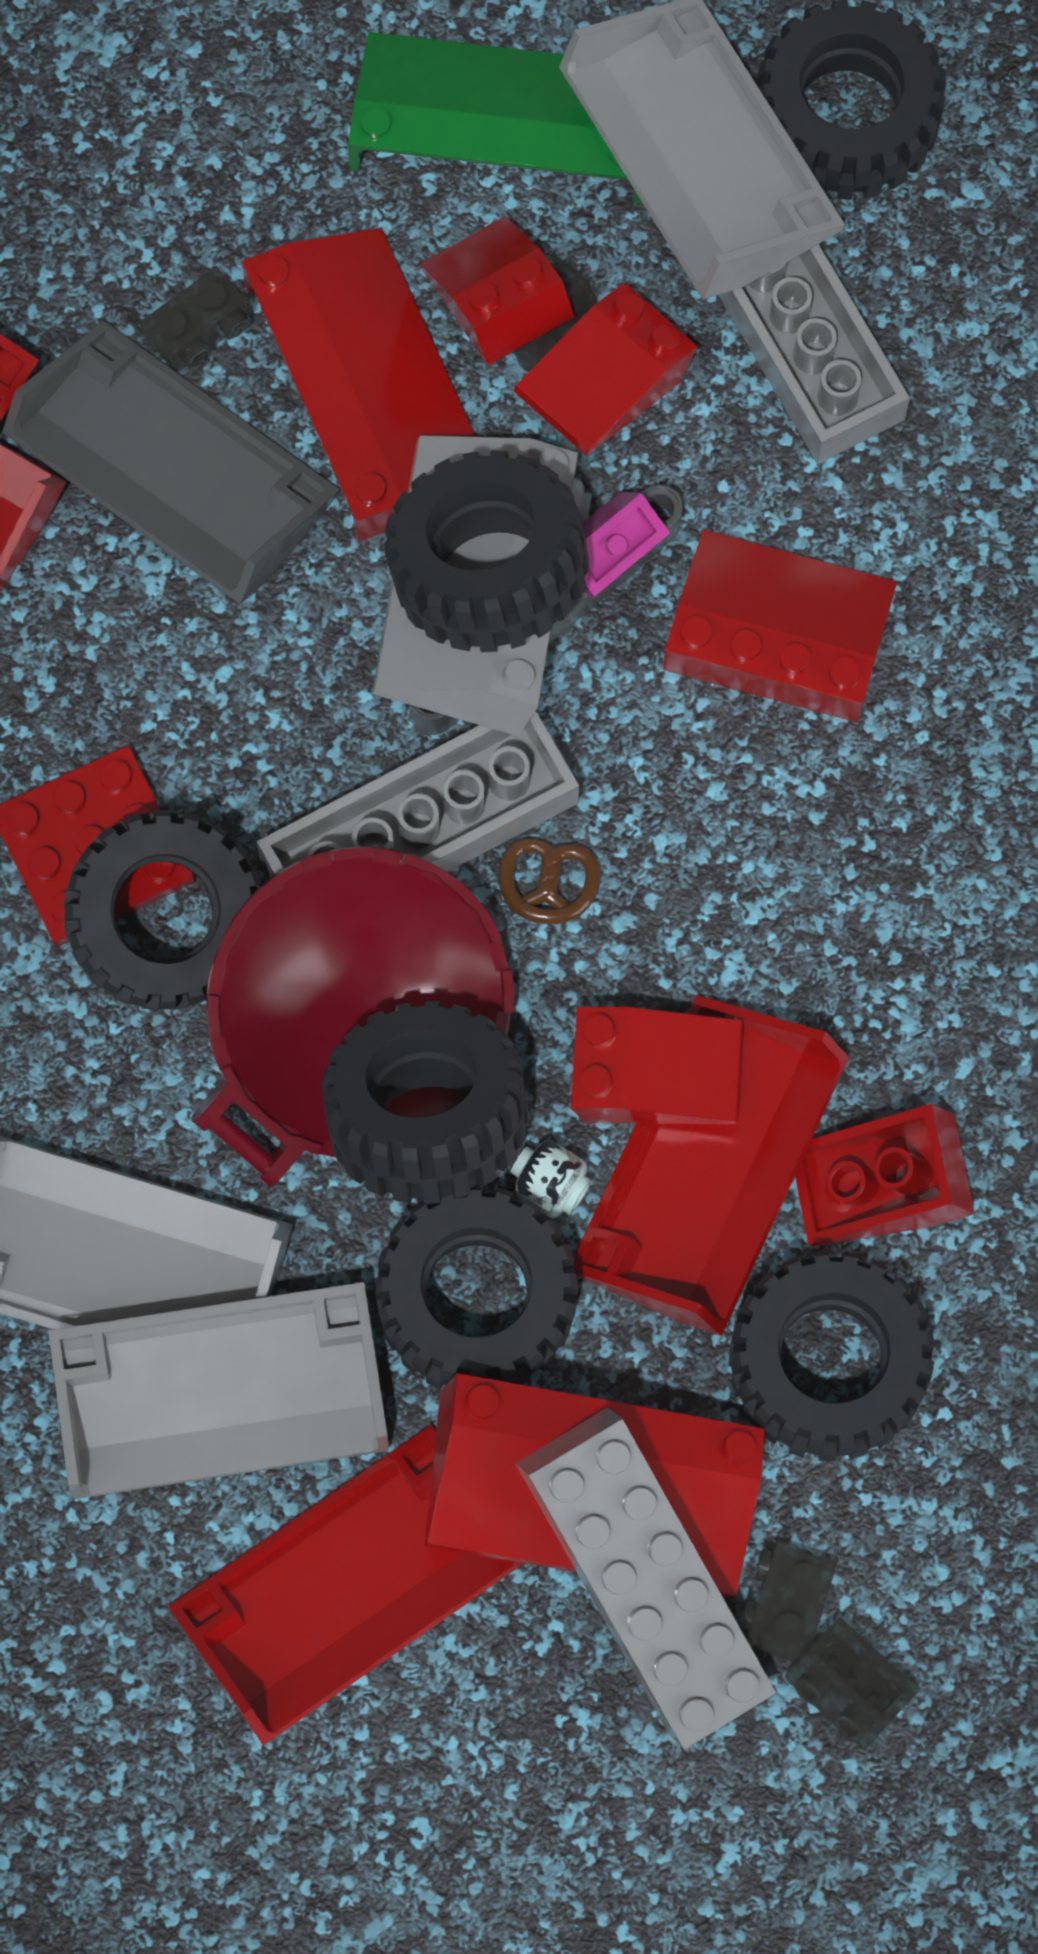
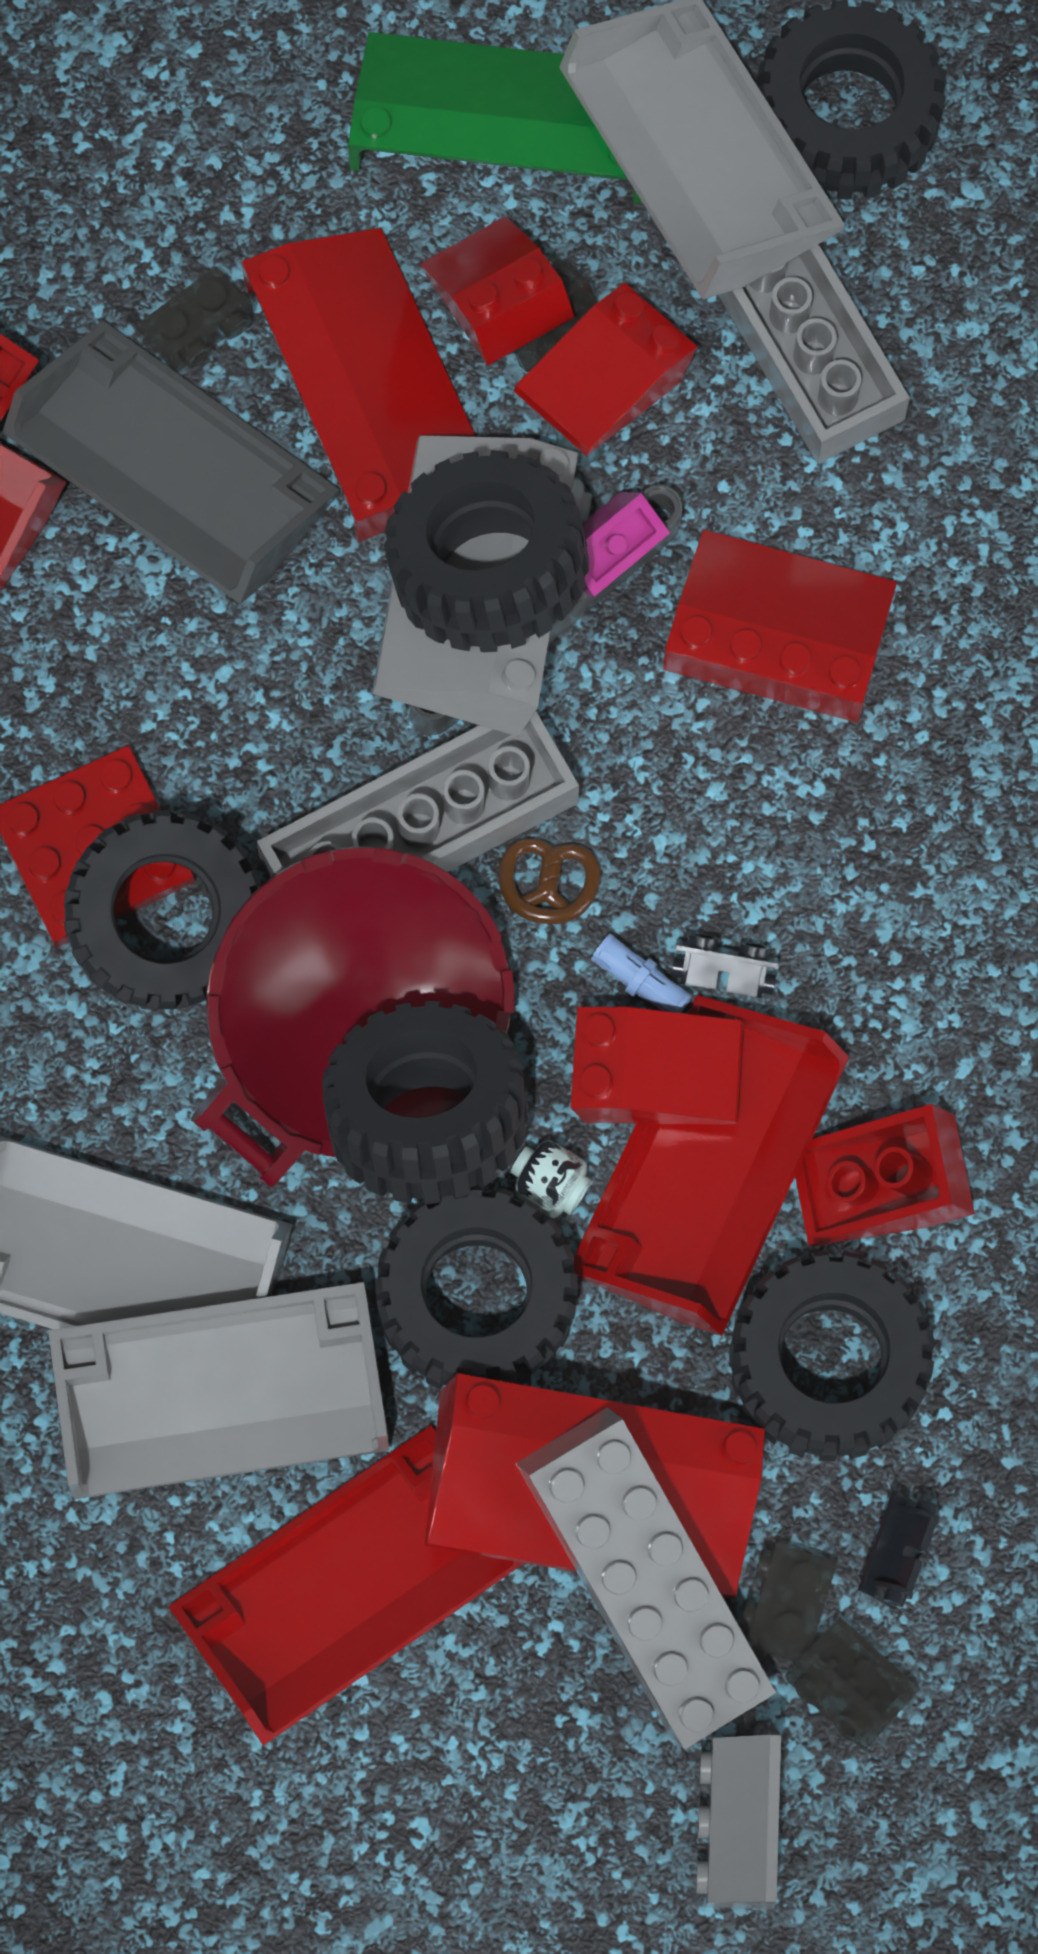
(640, 976): none -> light blue pin
(740, 1822): none -> light grey slope
(745, 965): none -> hinge
(890, 1567): none -> black hinge

